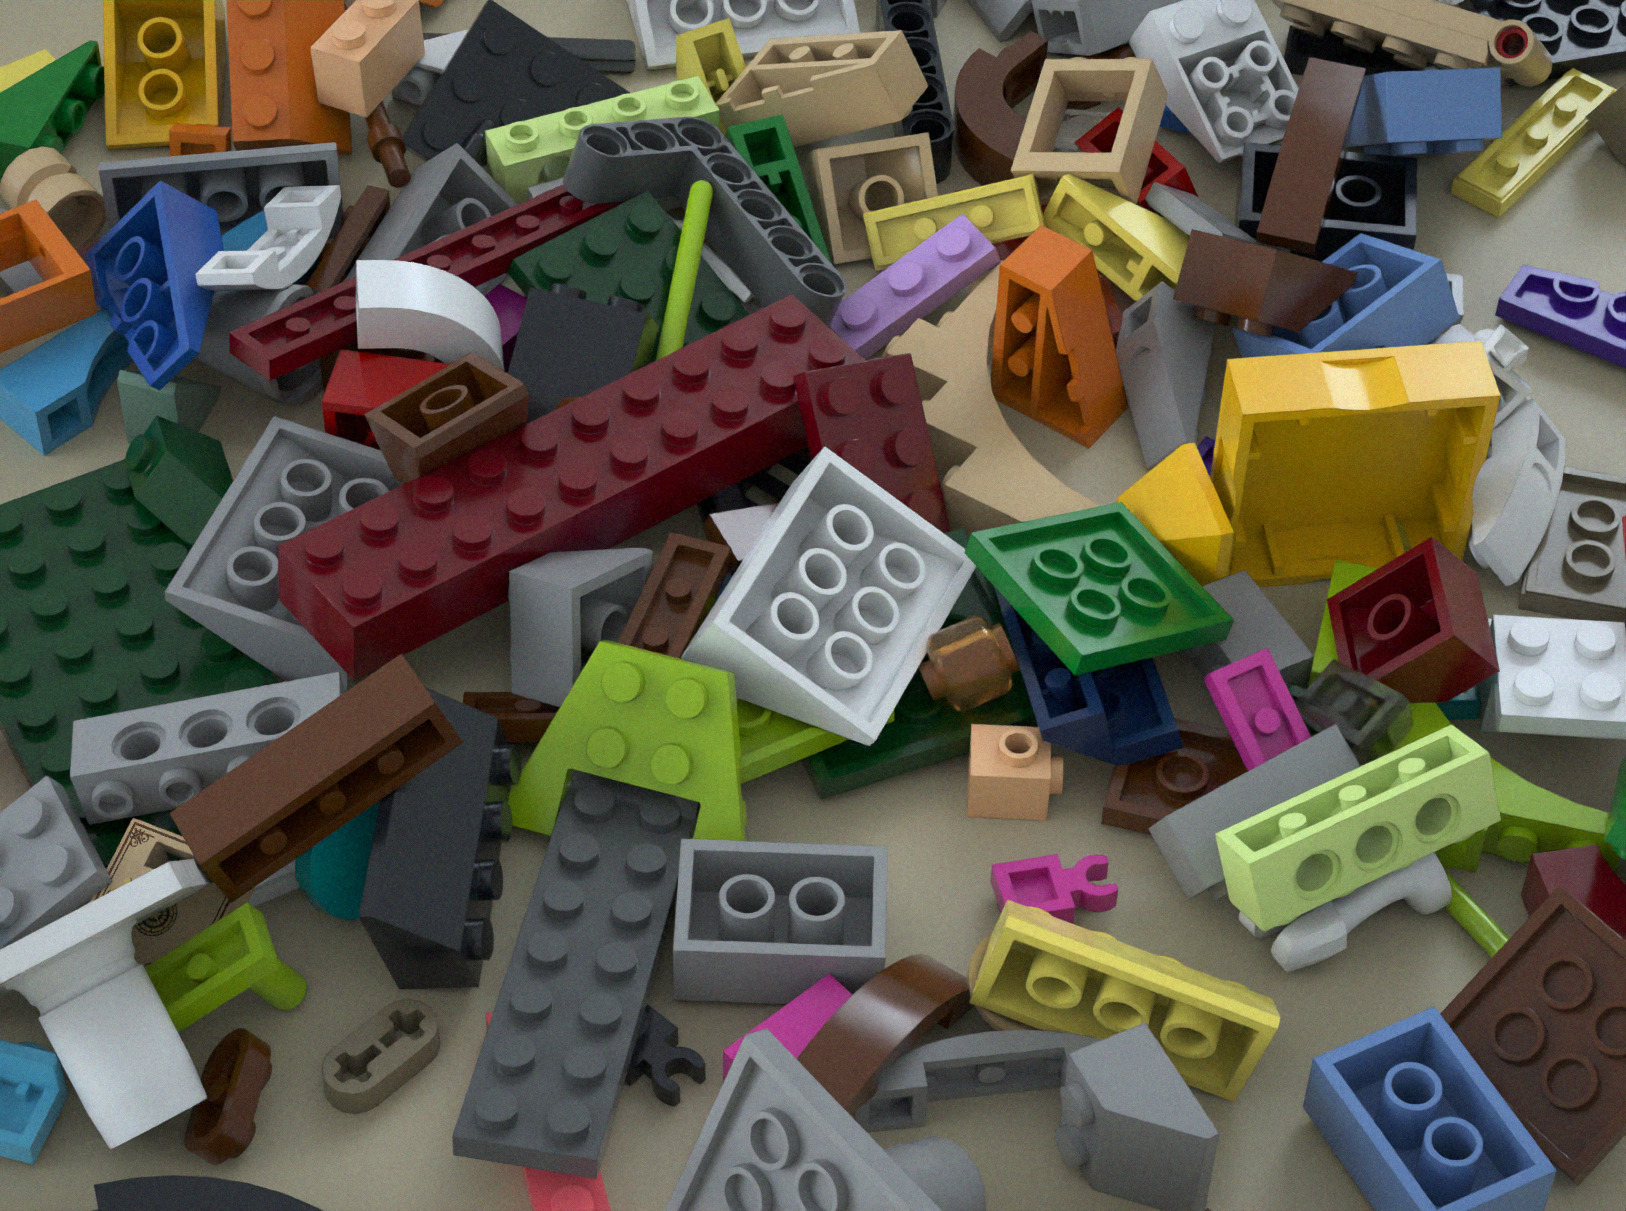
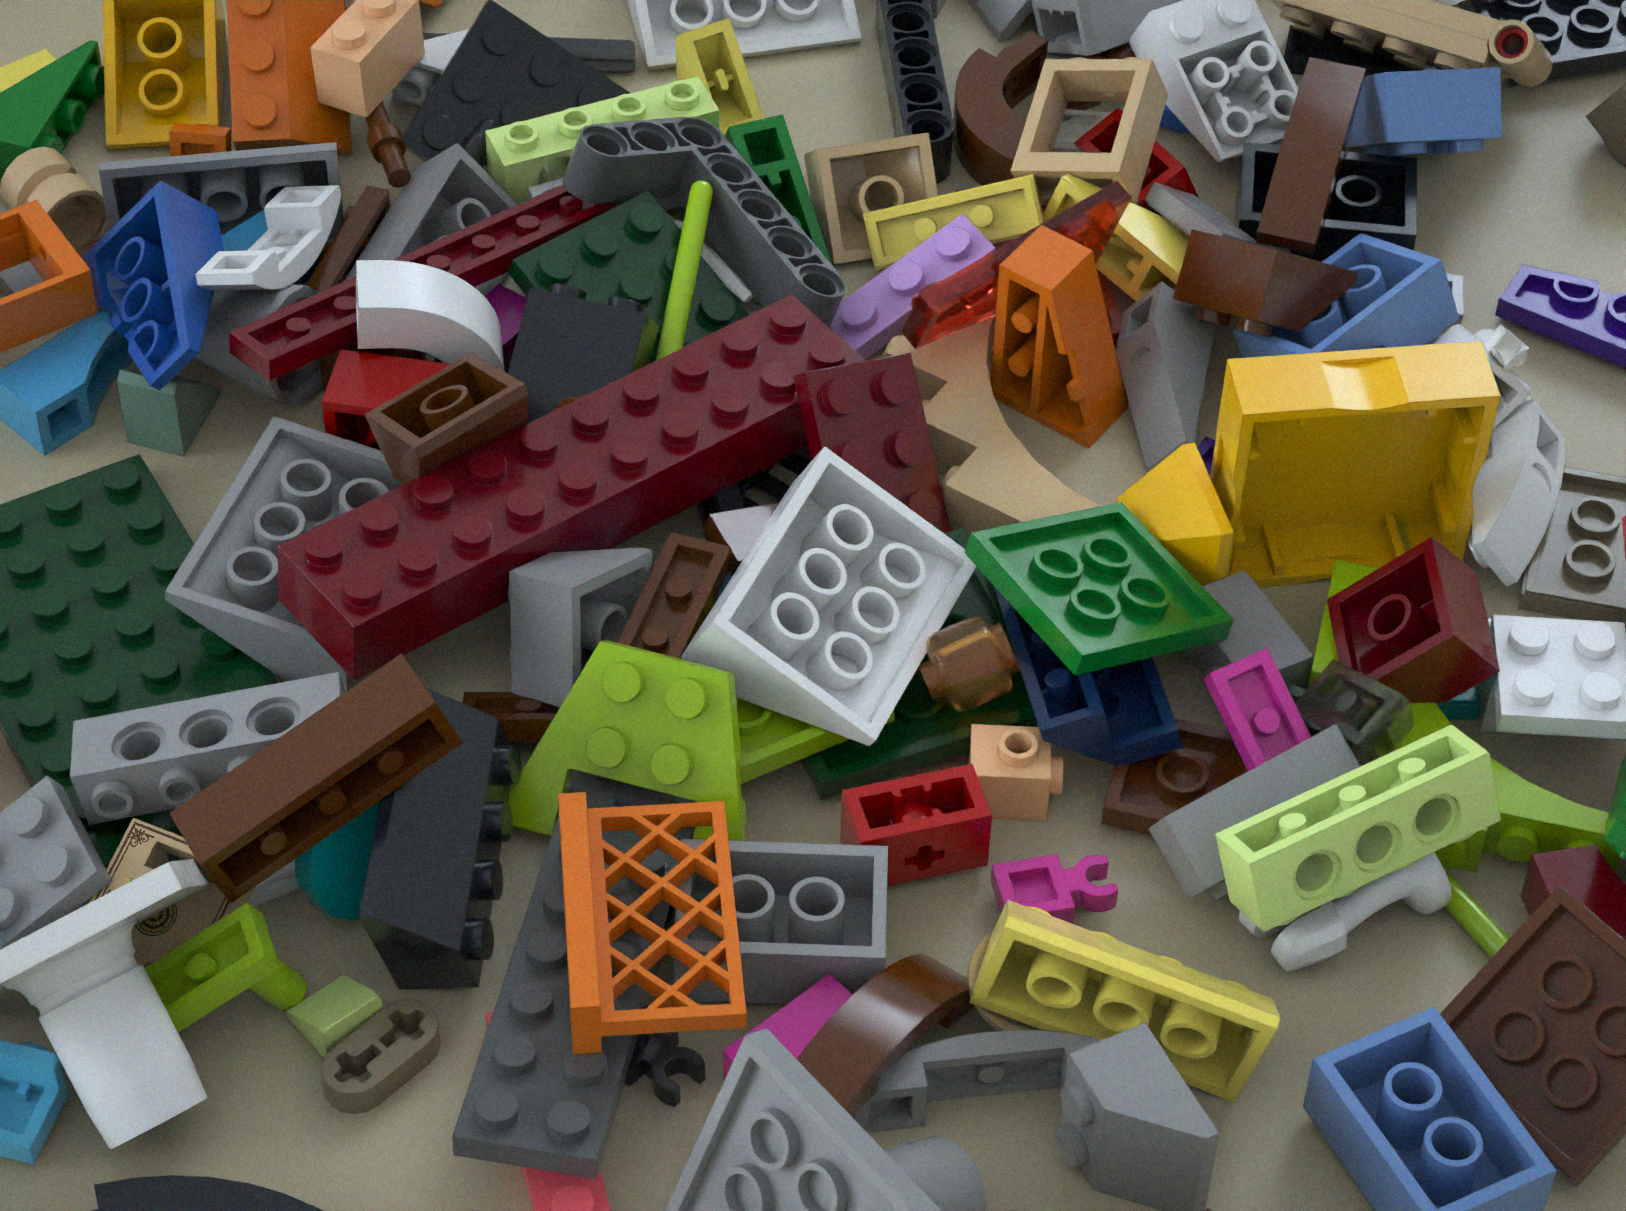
(178, 476): dark green slope -> none
(233, 1082): reddish brown plate -> none
(334, 1012): none -> yellowish green slope
(590, 935): none -> orange fence
(827, 84): tan wedge -> none
(927, 820): none -> red brick
(972, 291): none -> clear red wing
(1531, 144): light yellow tile -> none

